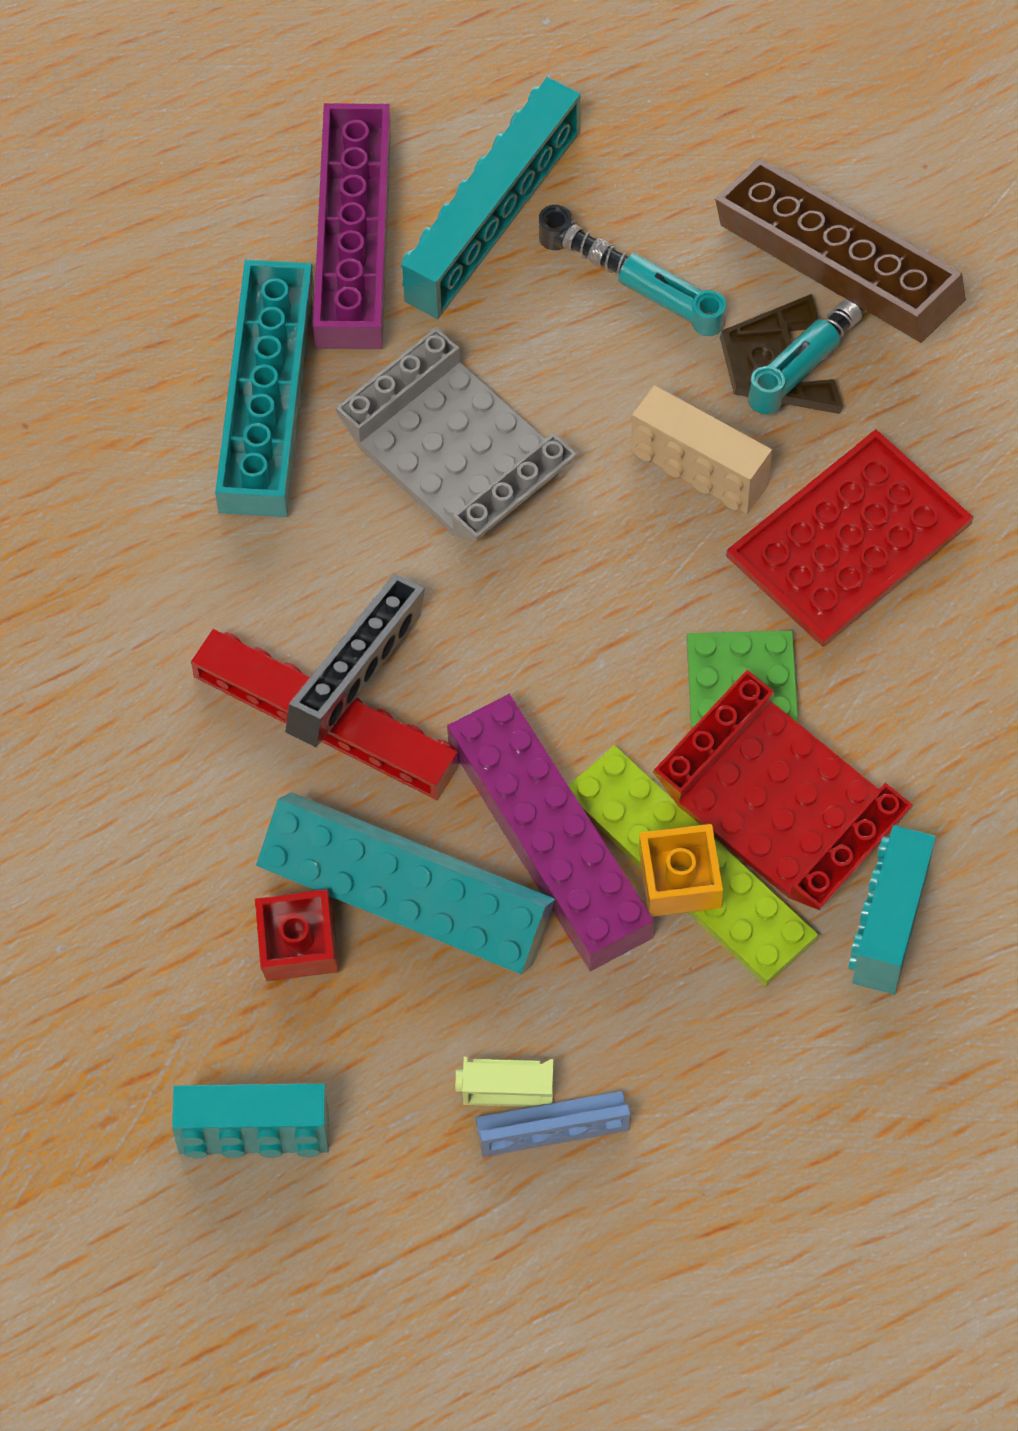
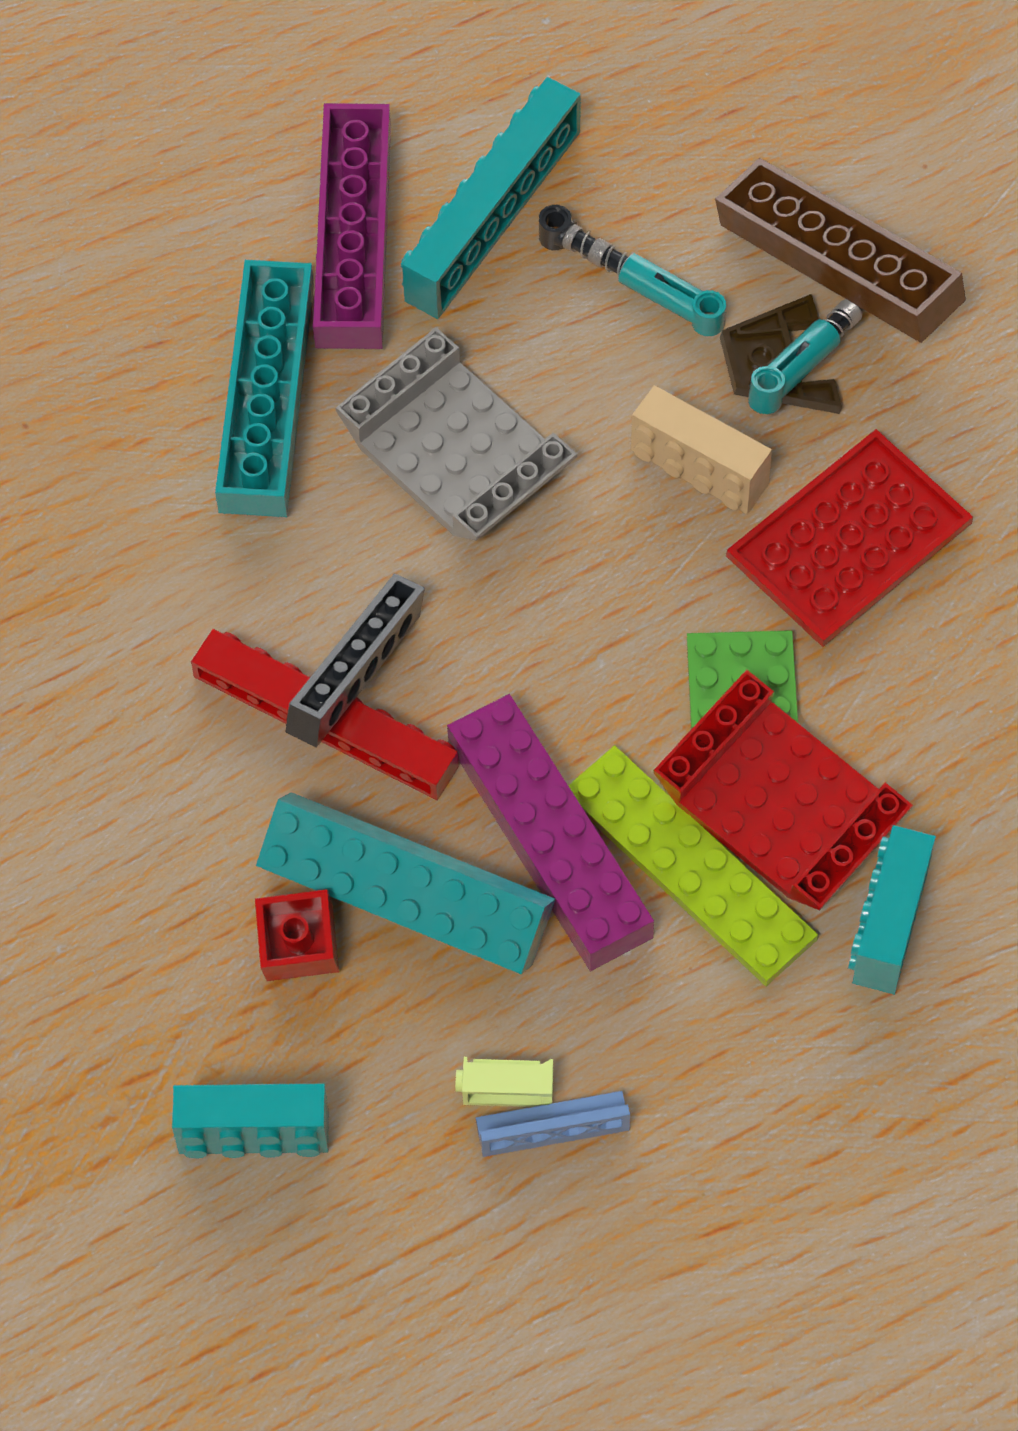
(680, 870): light orange brick -> none

